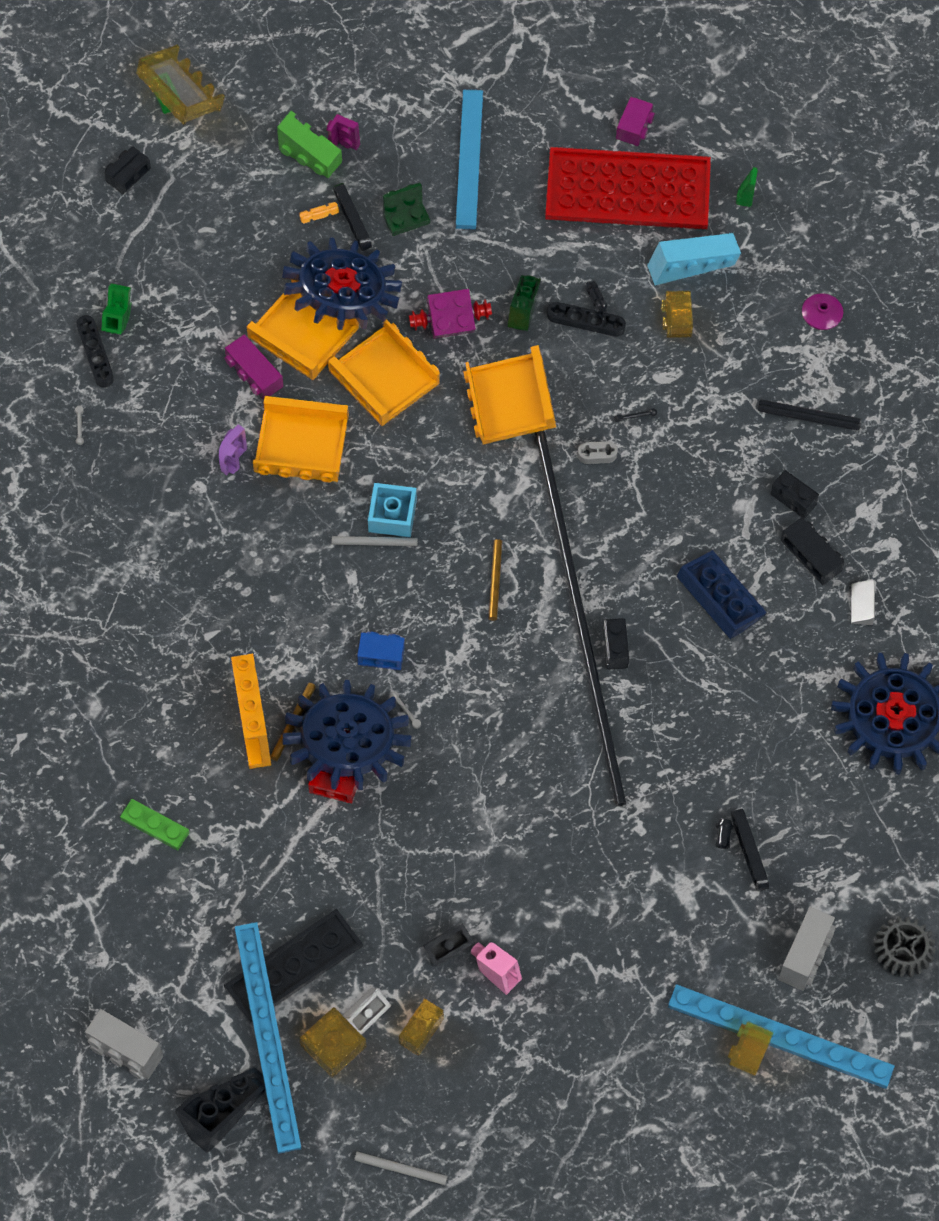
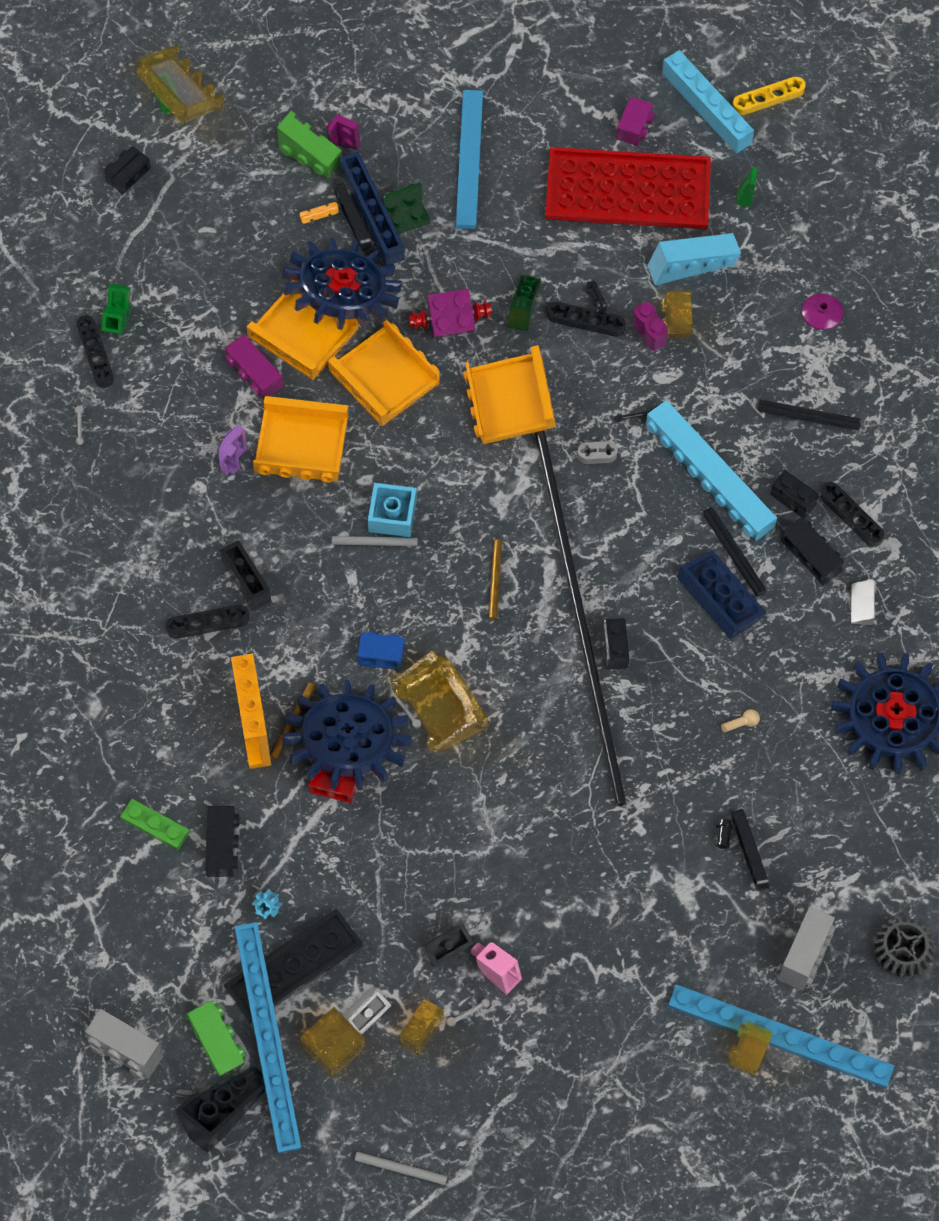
(208, 625): none -> black beam
(216, 1037): none -> bright green wedge
(221, 841): none -> black brick
(245, 575): none -> black brick
(267, 904): none -> medium azure gear
(372, 208): none -> dark blue brick
(441, 701): none -> clear yellow windscreen
(451, 1022): none -> light grey hinge
(650, 326): none -> magenta brick
(708, 101): none -> medium azure brick
(711, 471): none -> medium azure brick
(734, 551): none -> black axle
(749, 718): none -> tan bar
(770, 98): none -> yellow beam
(849, 516): none -> black beam

